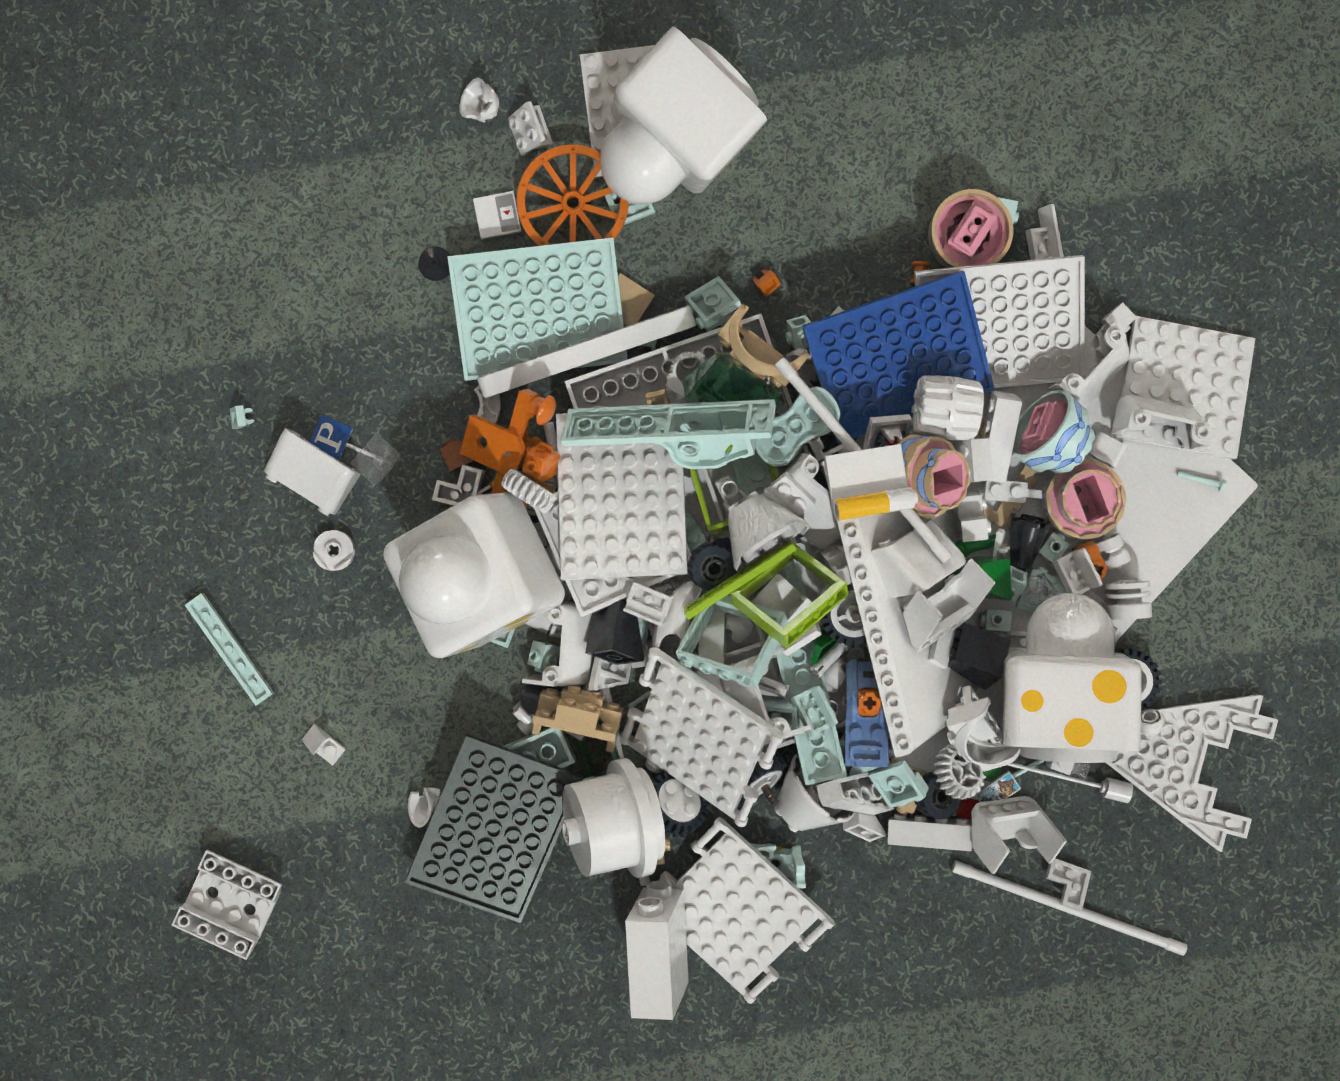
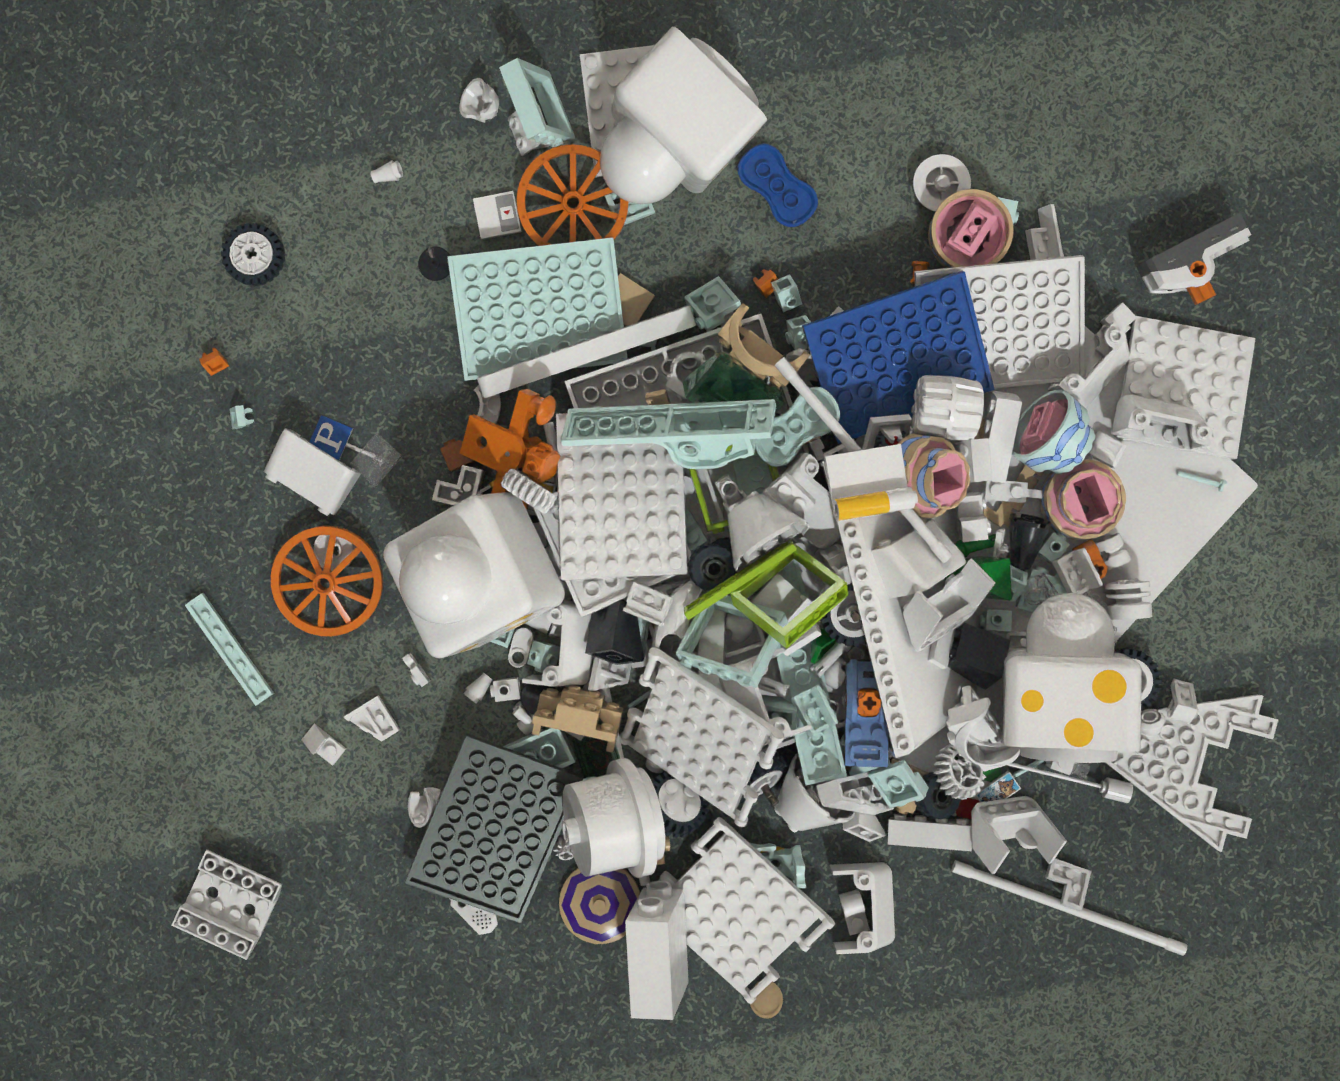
(213, 362): none -> orange tile
(253, 269): none -> wheel
(292, 616): none -> orange wheel
(374, 718): none -> white wing
(388, 172): none -> white cone
(418, 674): none -> white plate
(467, 913): none -> white piece
(478, 688): none -> white cone
(506, 689): none -> white brick
(519, 79): none -> light aqua window
(521, 643): none -> white piece
(562, 850): none -> white gear
(598, 904): none -> dish
(768, 1002): none -> tan piece
(786, 293): none -> light aqua brick
(788, 197): none -> blue plate
(854, 912): none -> white plate
(878, 879): none -> white windscreen
(938, 179): none -> white wheel
(1184, 703): none -> white plate
(1191, 262): none -> piece

